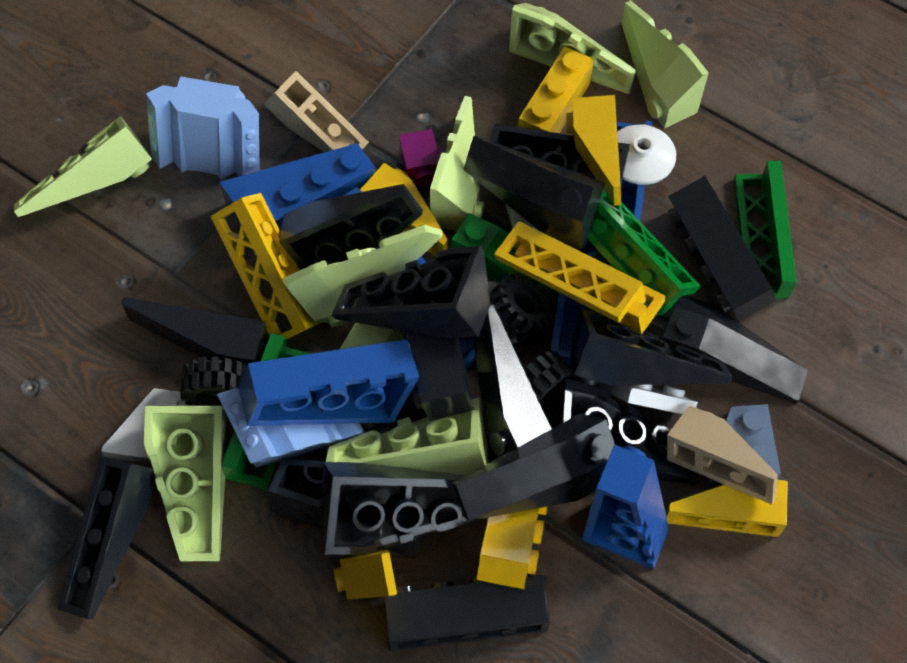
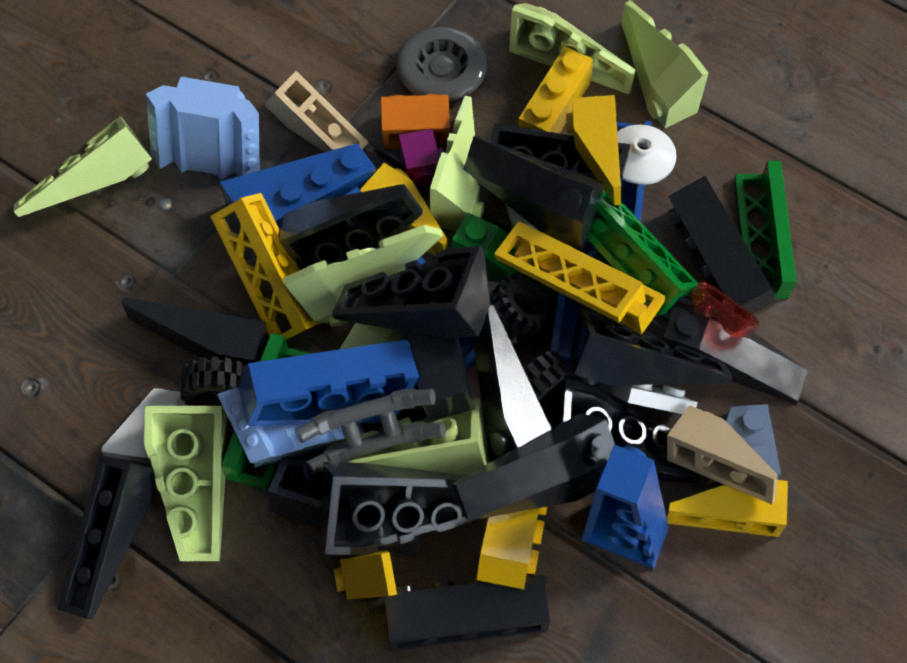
(392, 433): none -> dark grey piece
(414, 114): none -> orange brick
(441, 70): none -> dark grey wheel
(714, 303): none -> clear red plate

